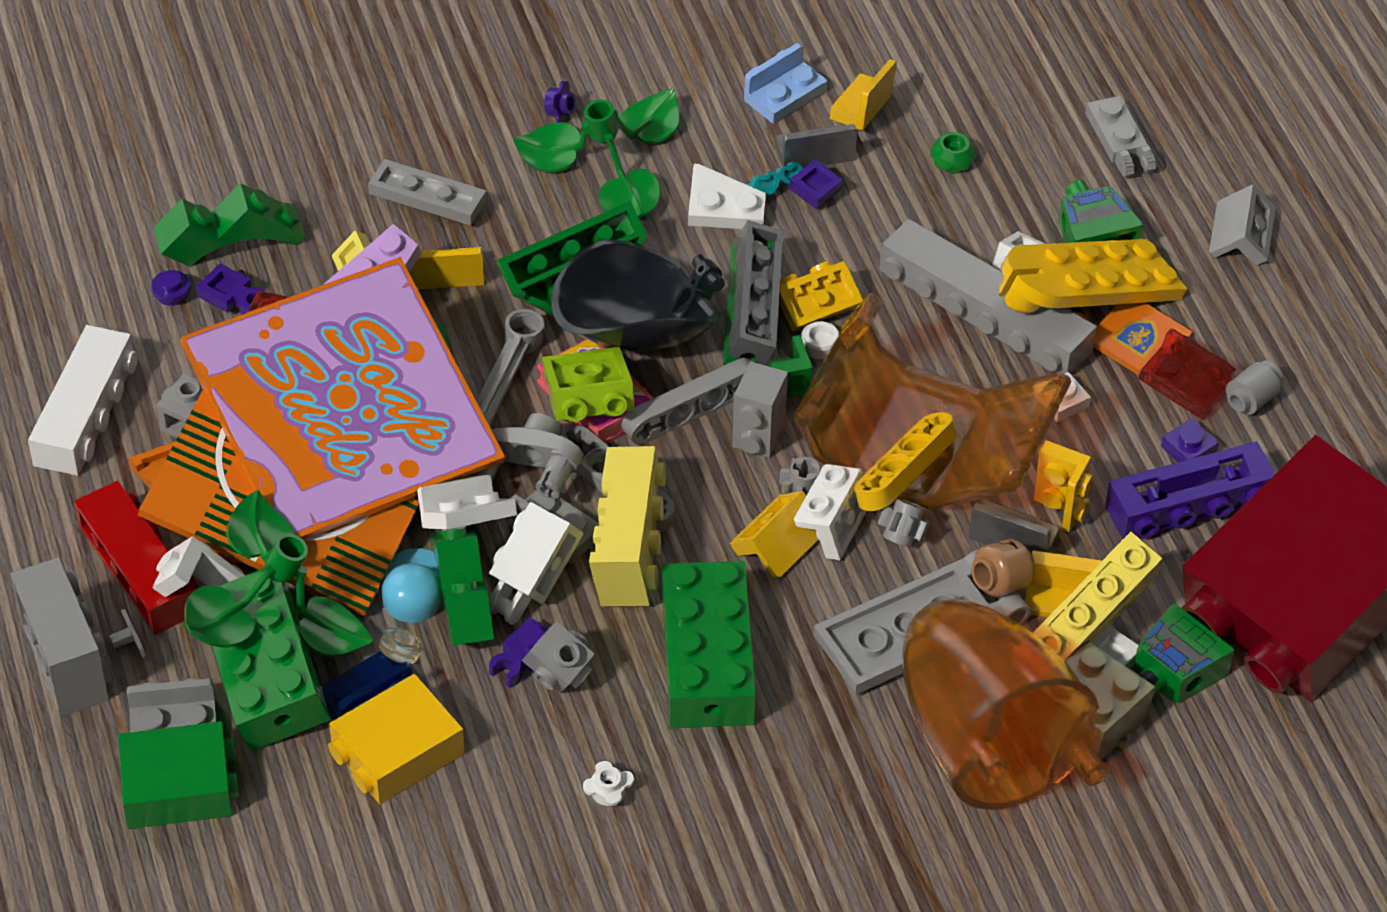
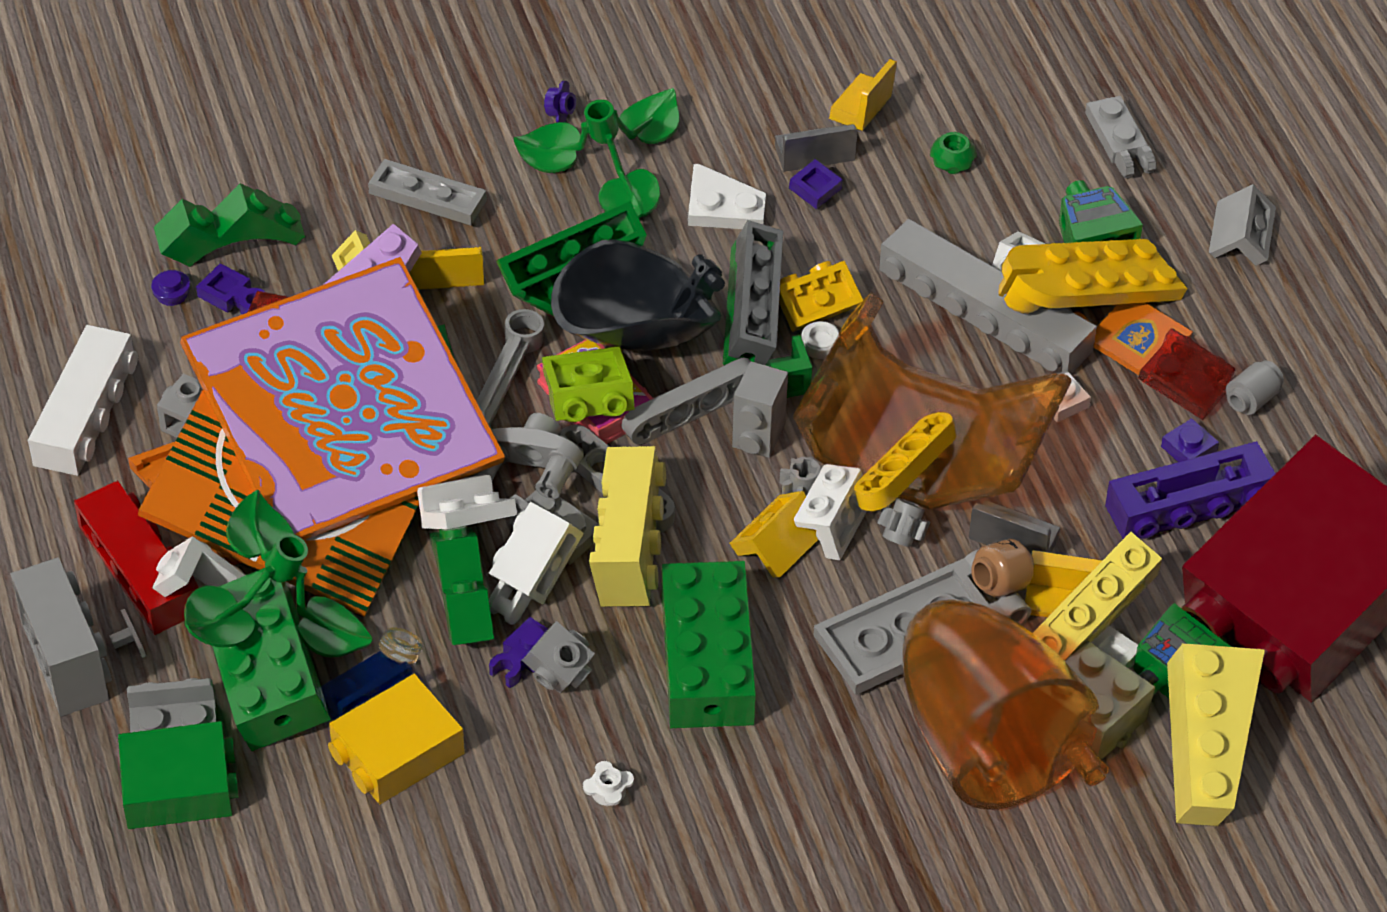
(412, 586): medium azure cap -> none
(770, 180): teal piece -> none
(782, 84): light blue bracket -> none
(1063, 482): yellow bracket -> none
(1210, 725): none -> light yellow wedge

